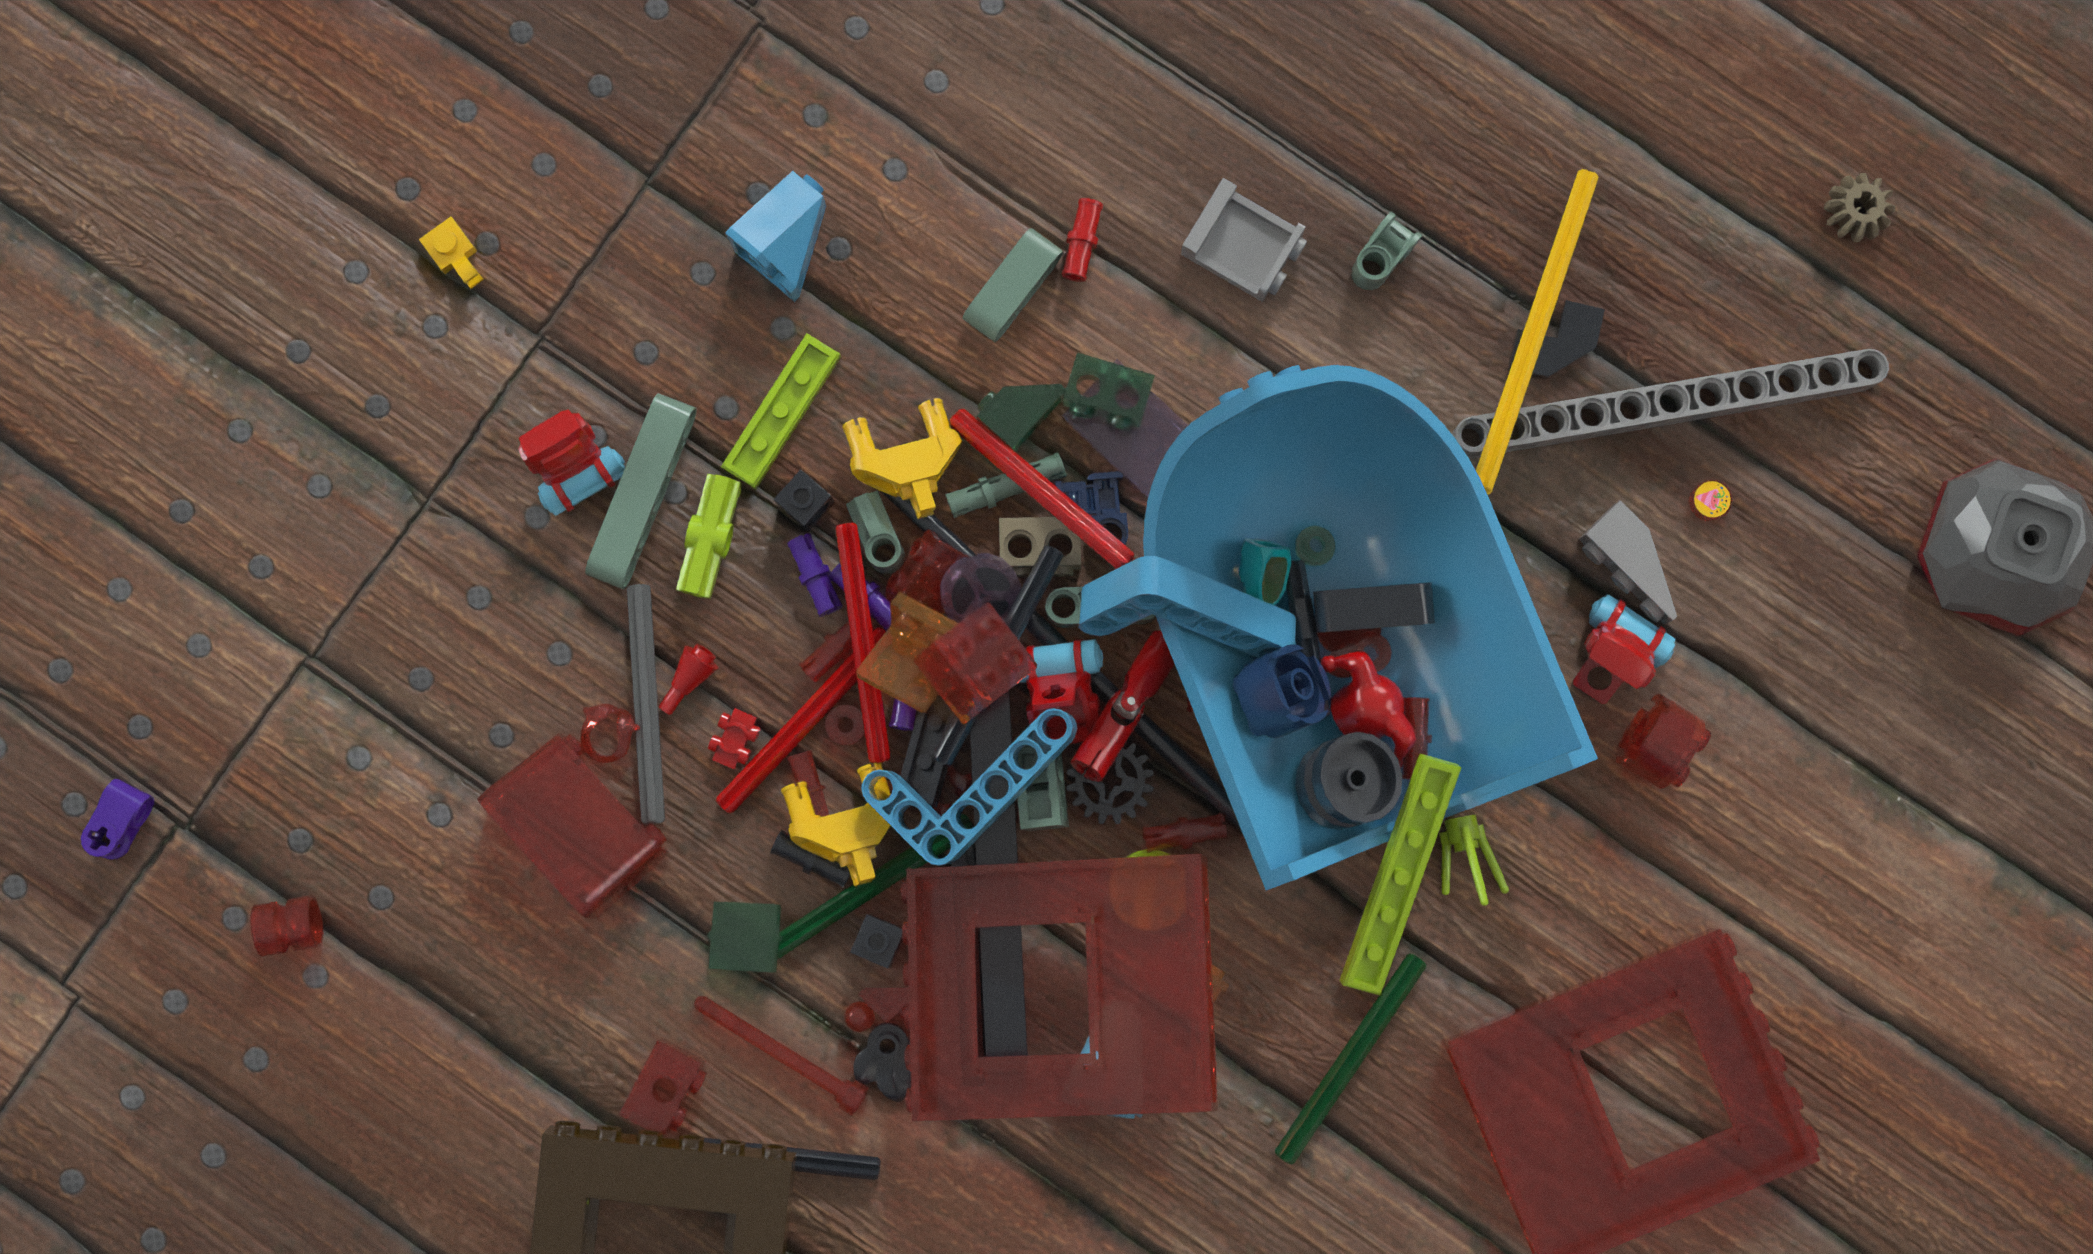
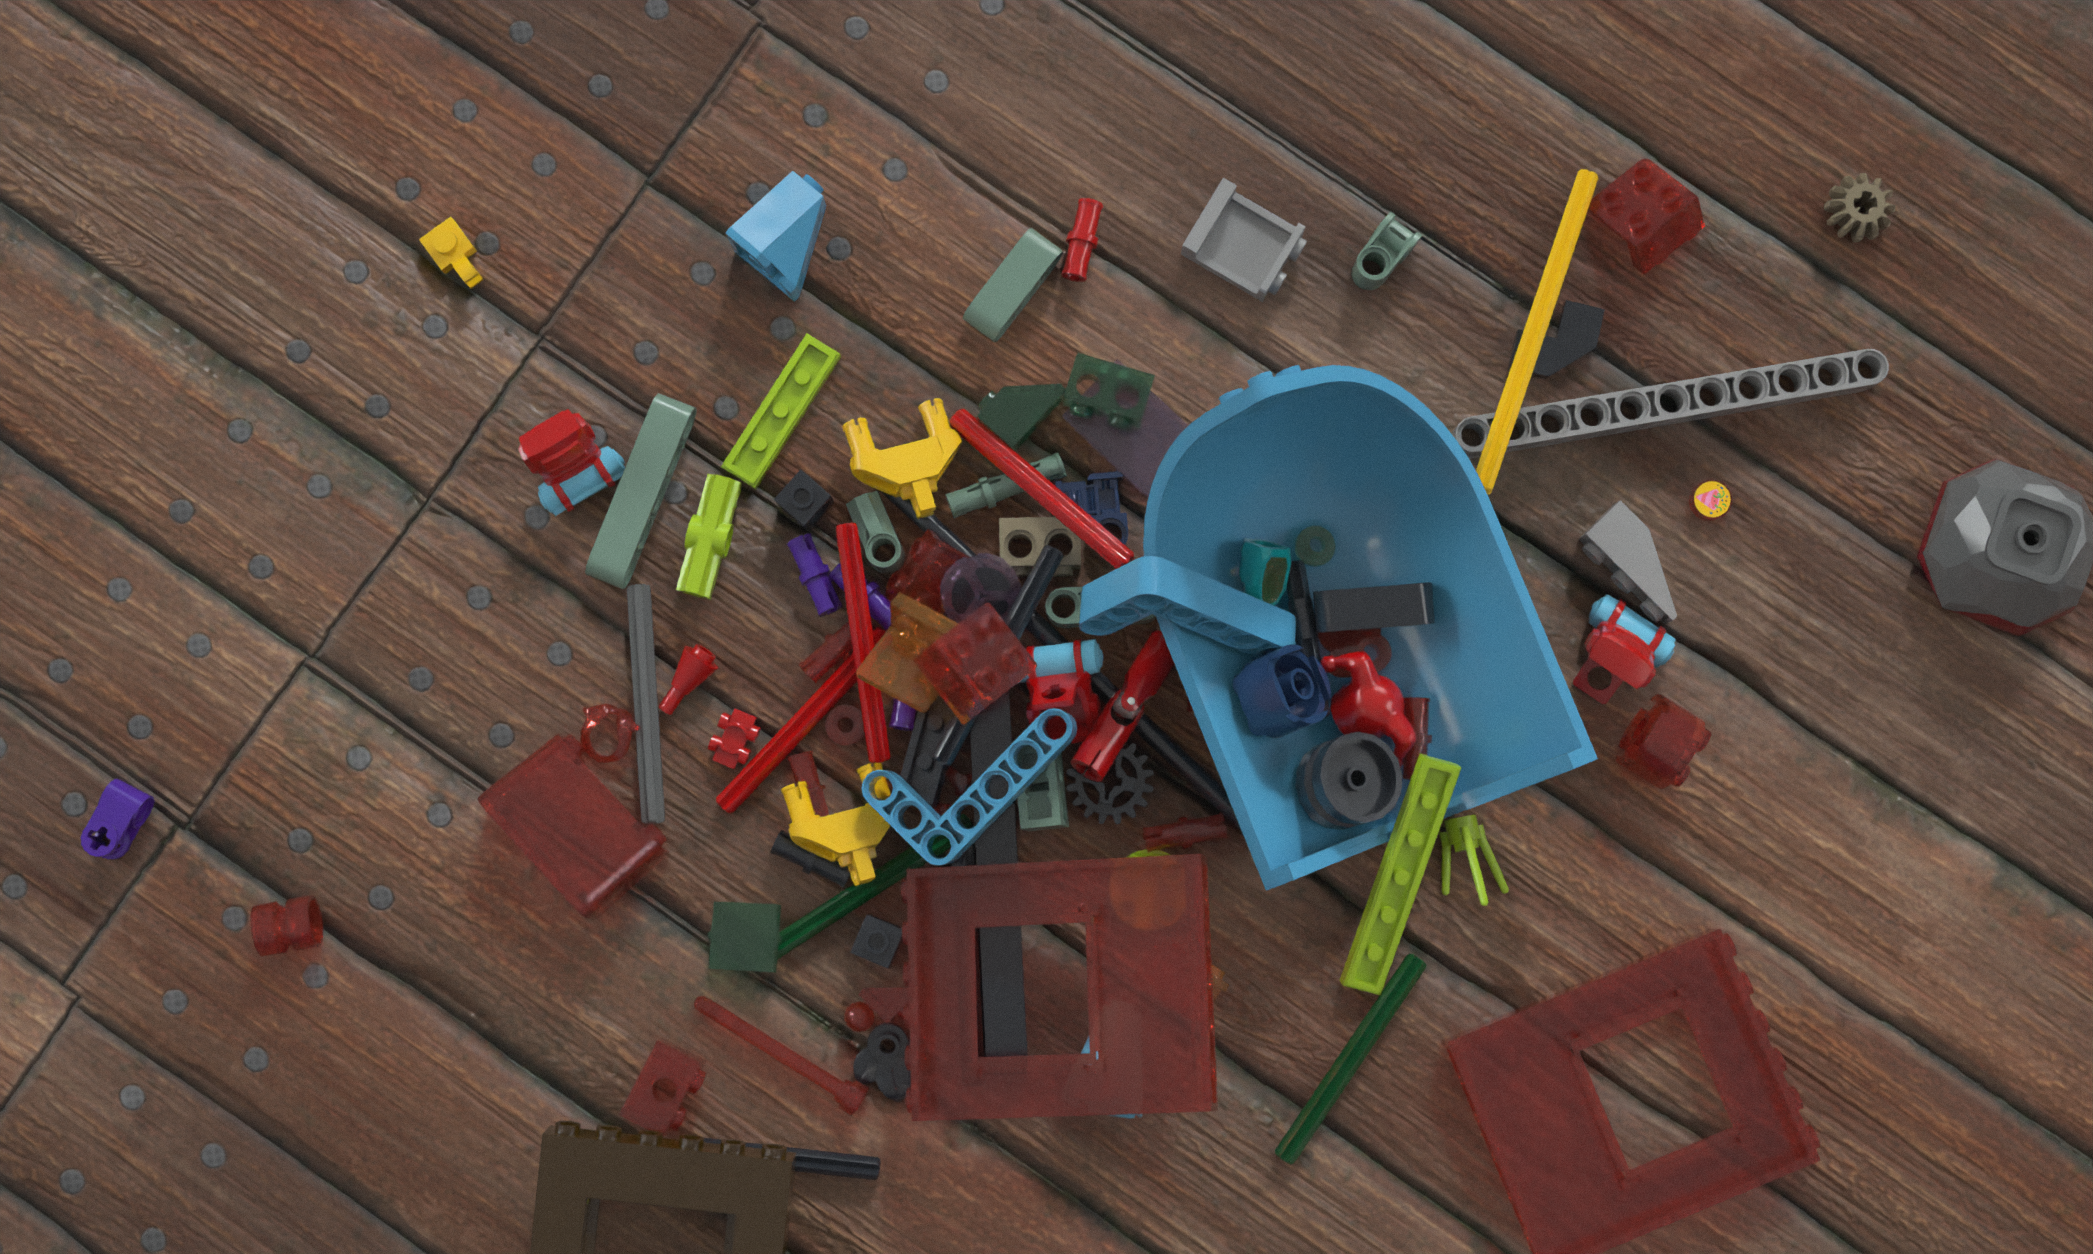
(1649, 213): none -> clear red bracket

